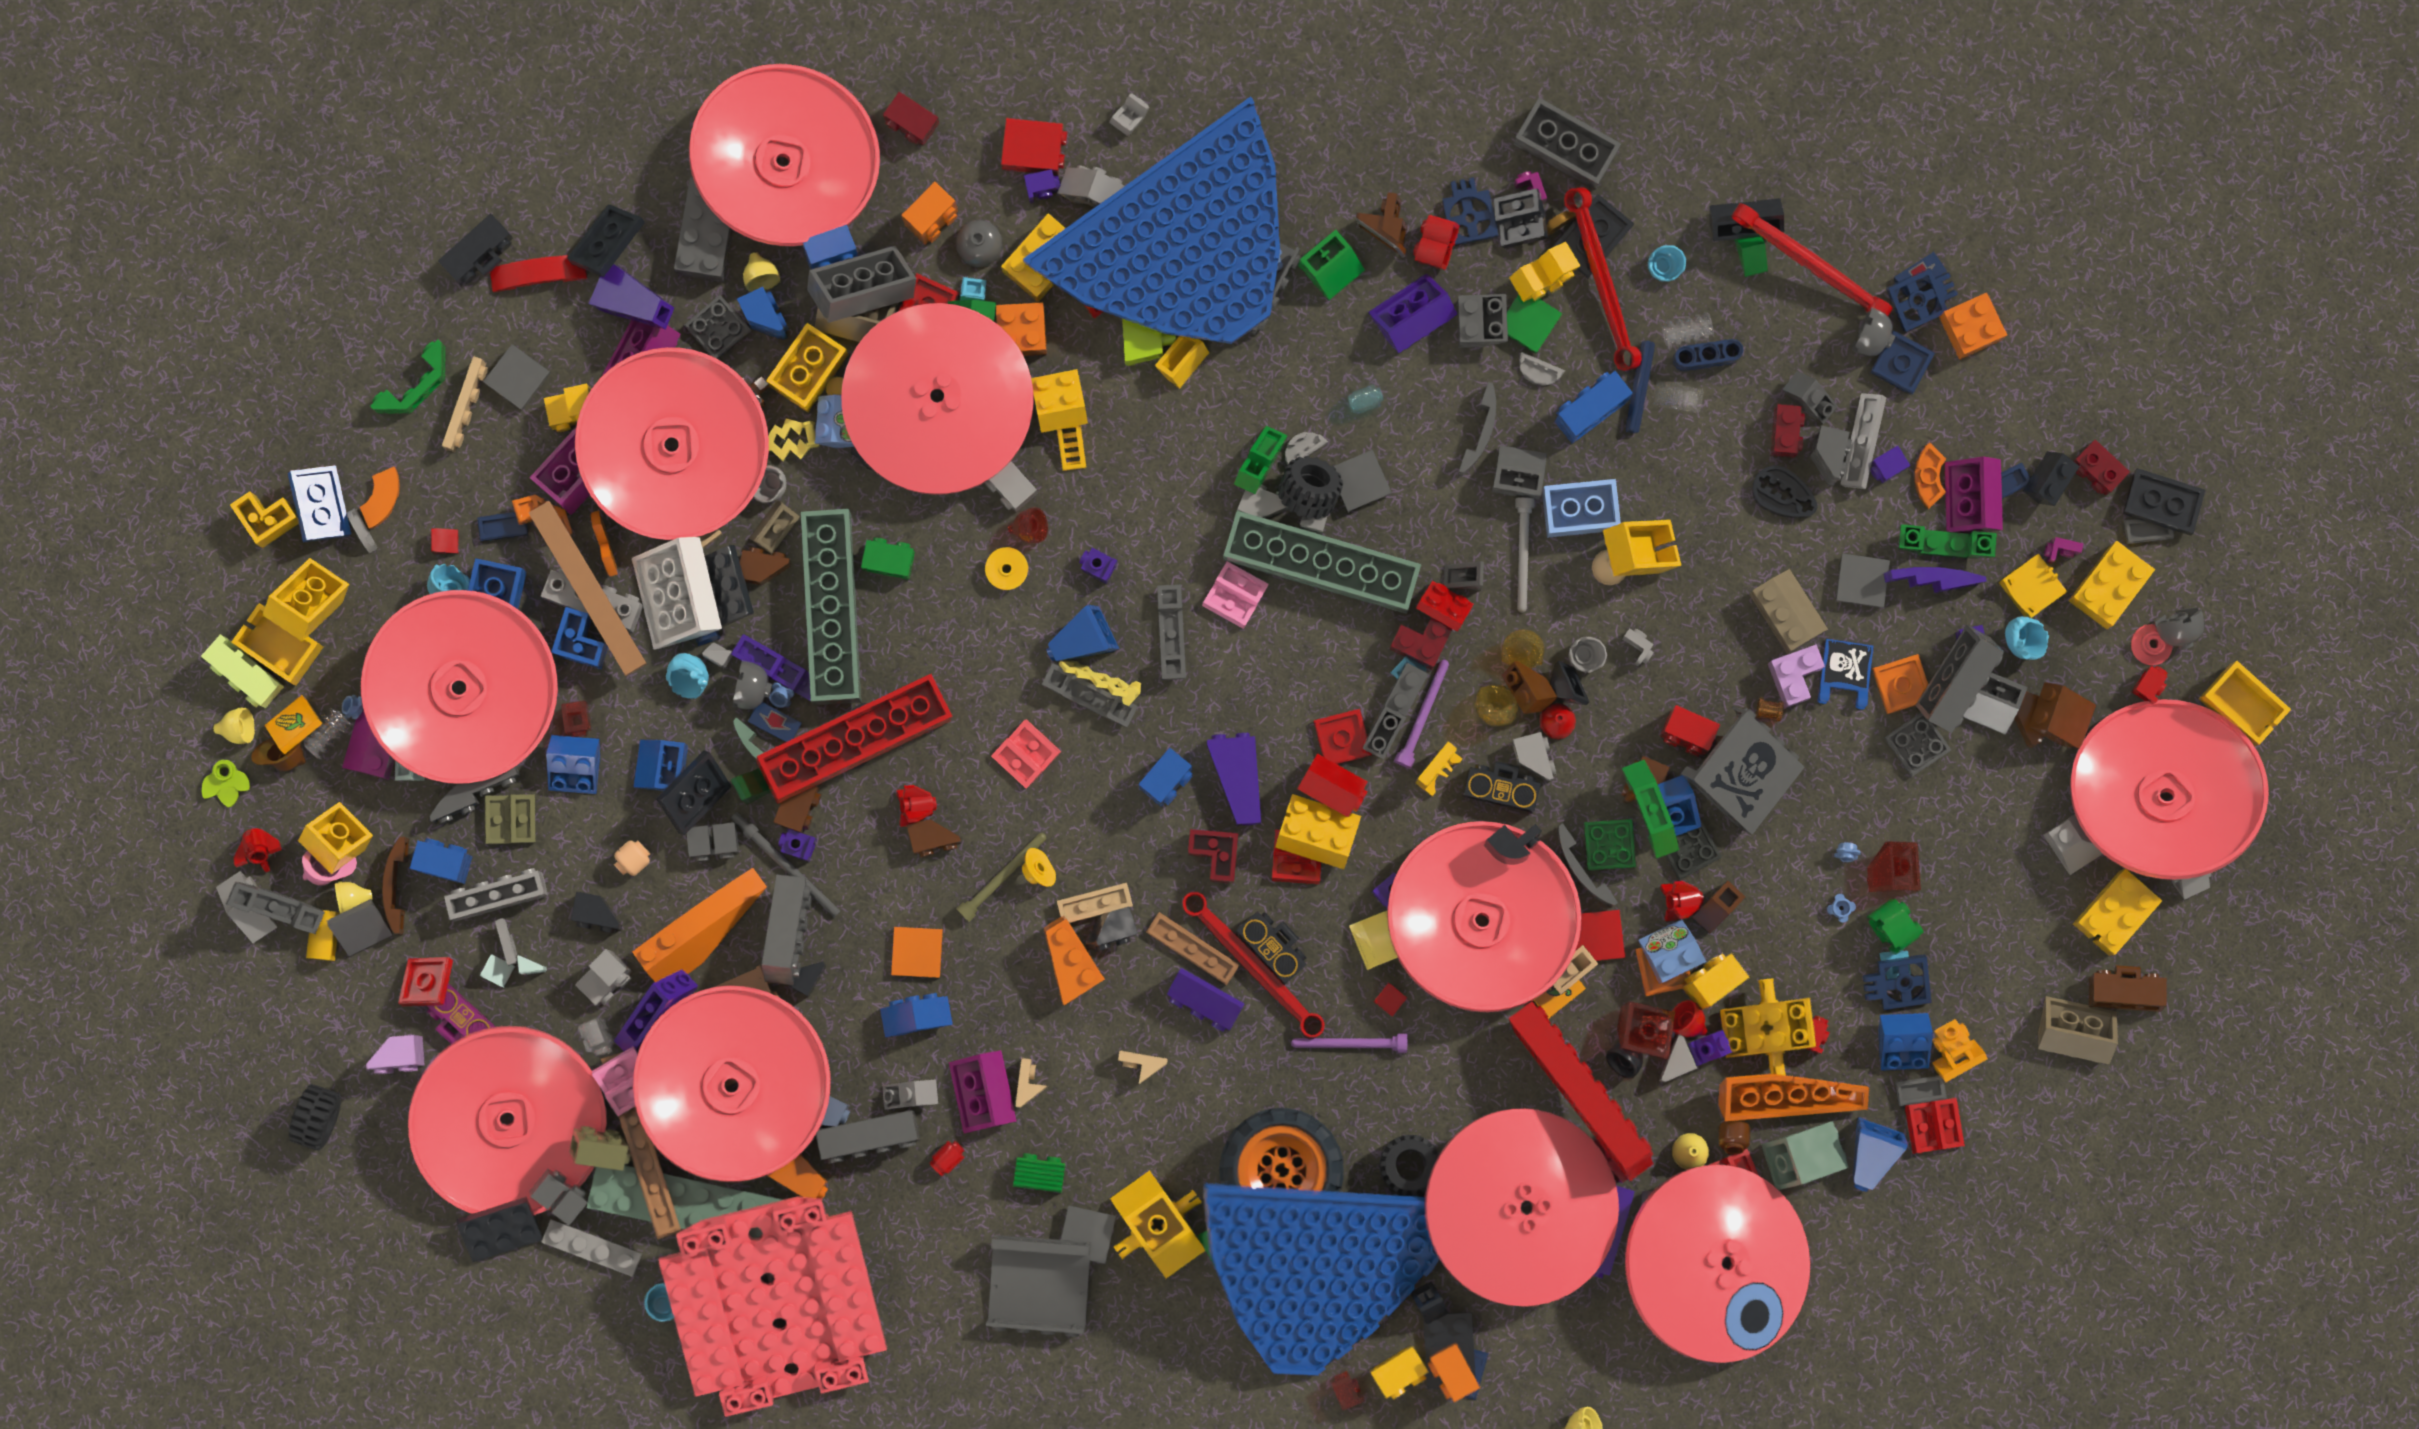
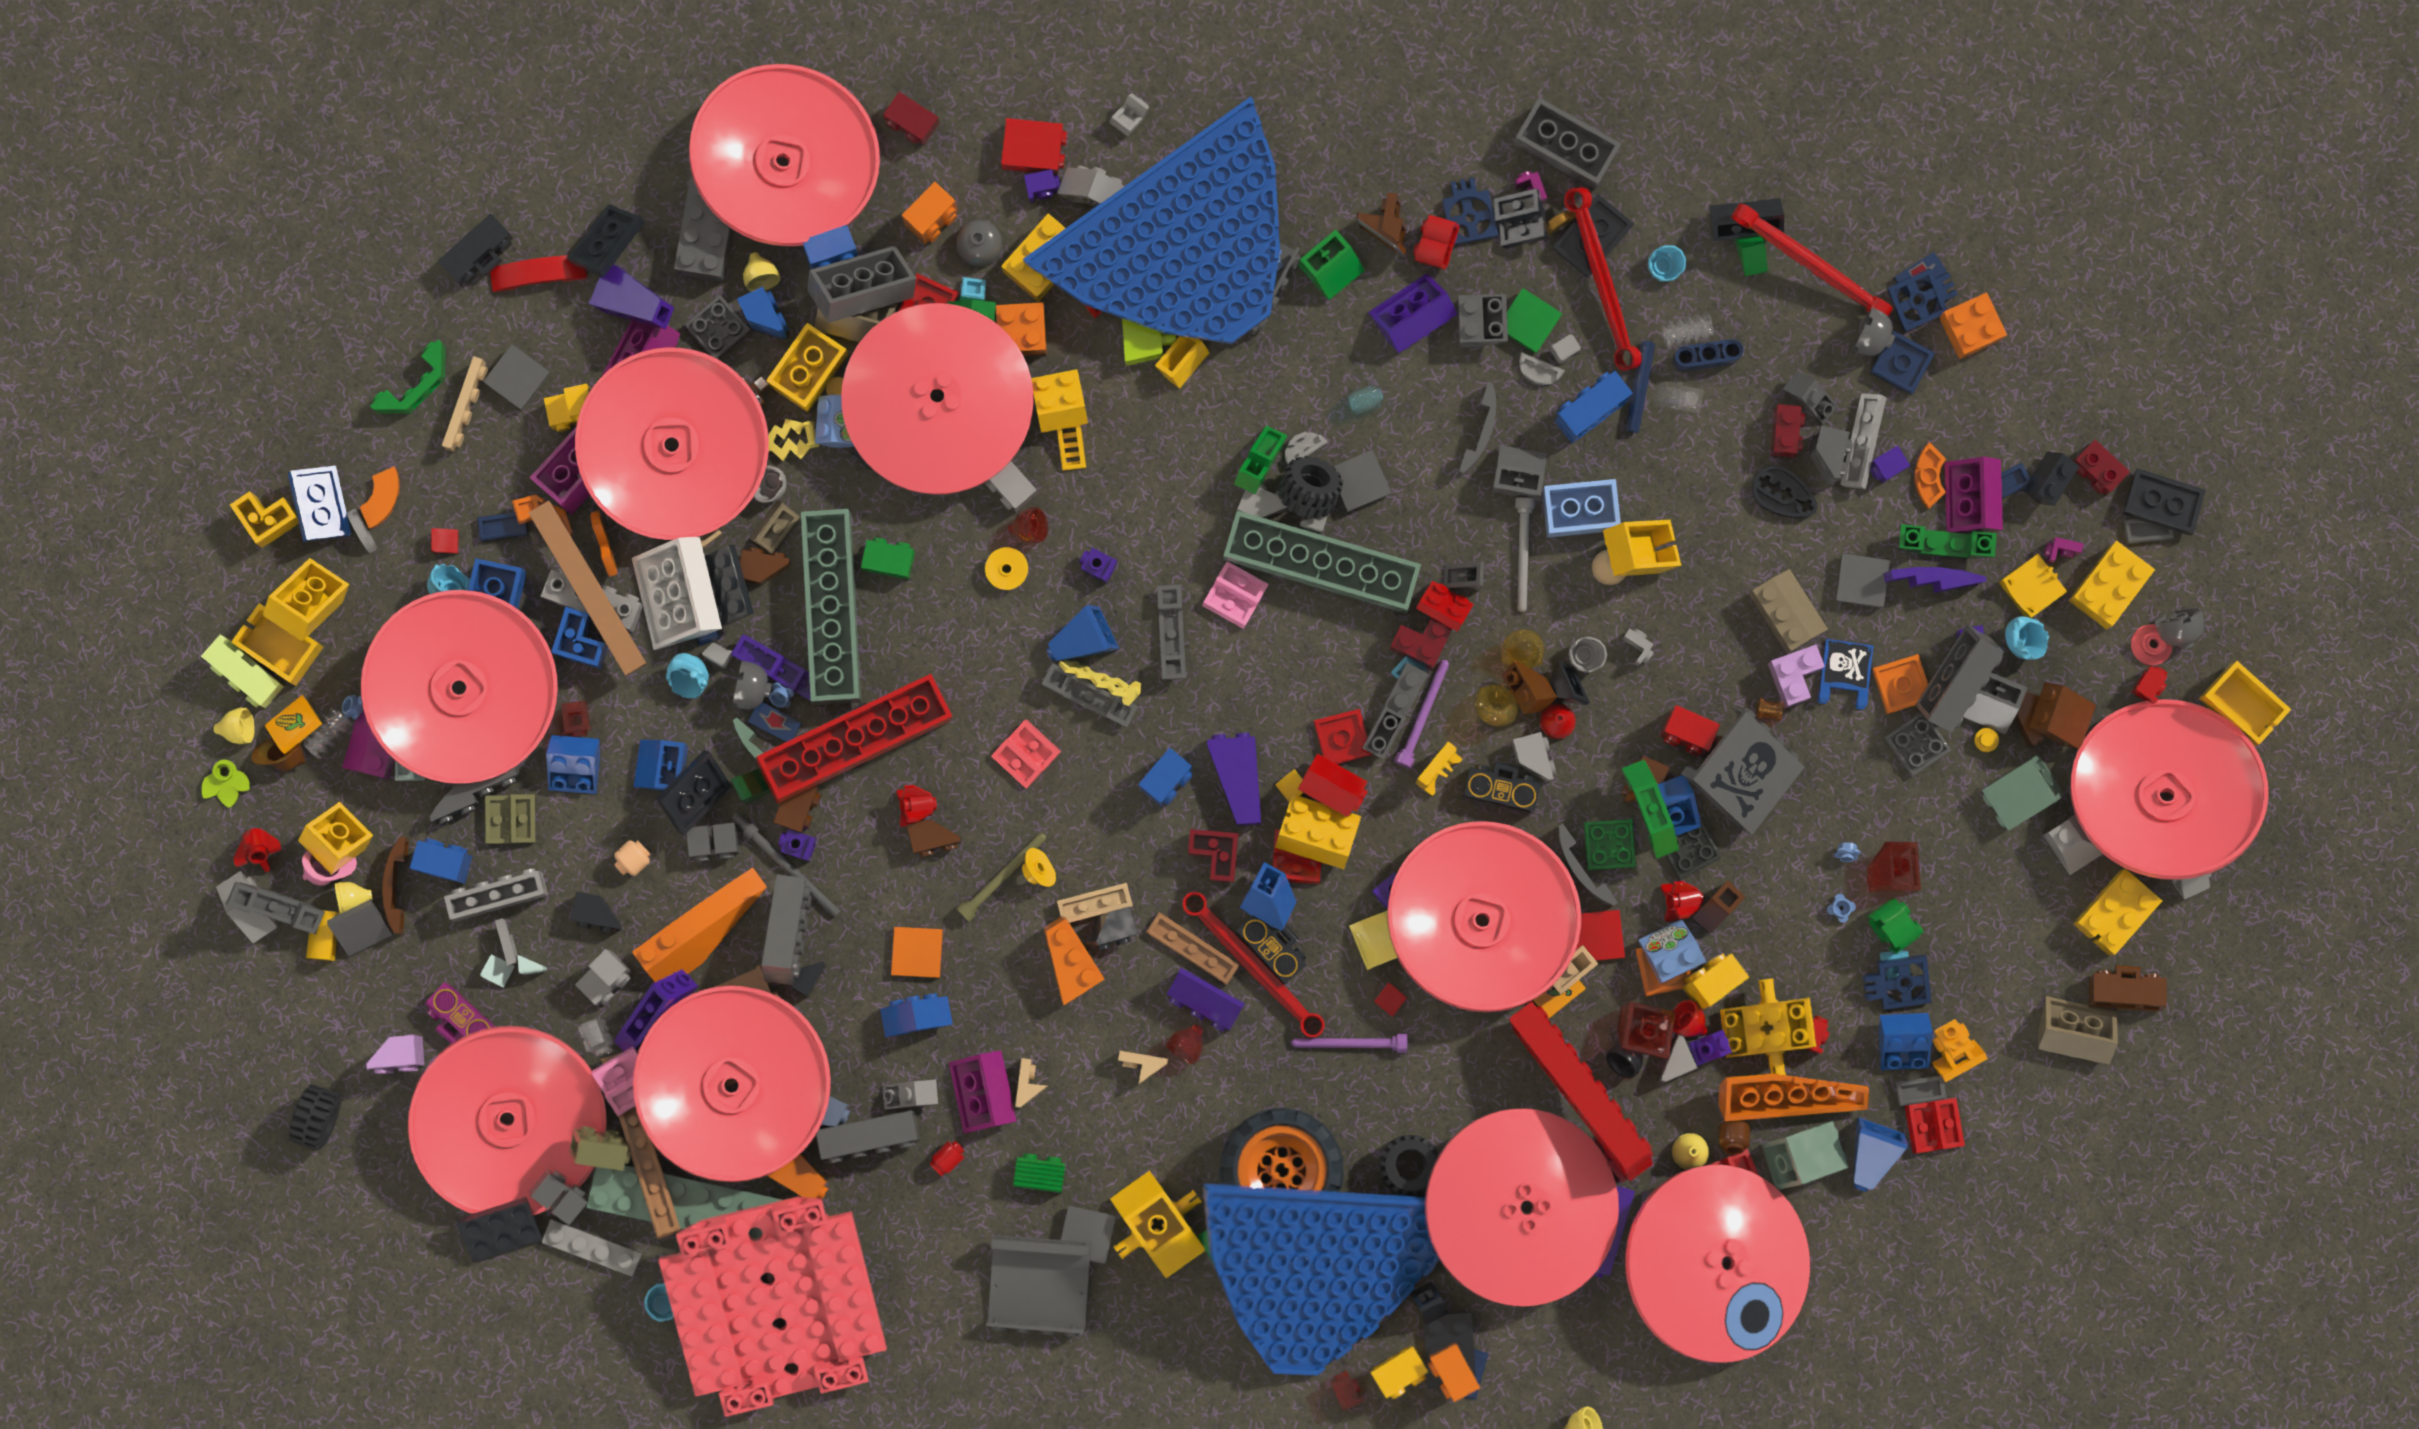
(425, 981): red tile -> none
(1187, 1044): none -> clear red helmet
(1270, 897): none -> blue slope
(1290, 784): none -> yellow slope
(1508, 848): black brick -> none
(1545, 273): yellow brick -> none
(1565, 349): none -> light grey slope
(1986, 740): none -> yellow plate
(2022, 793): none -> sand green slope

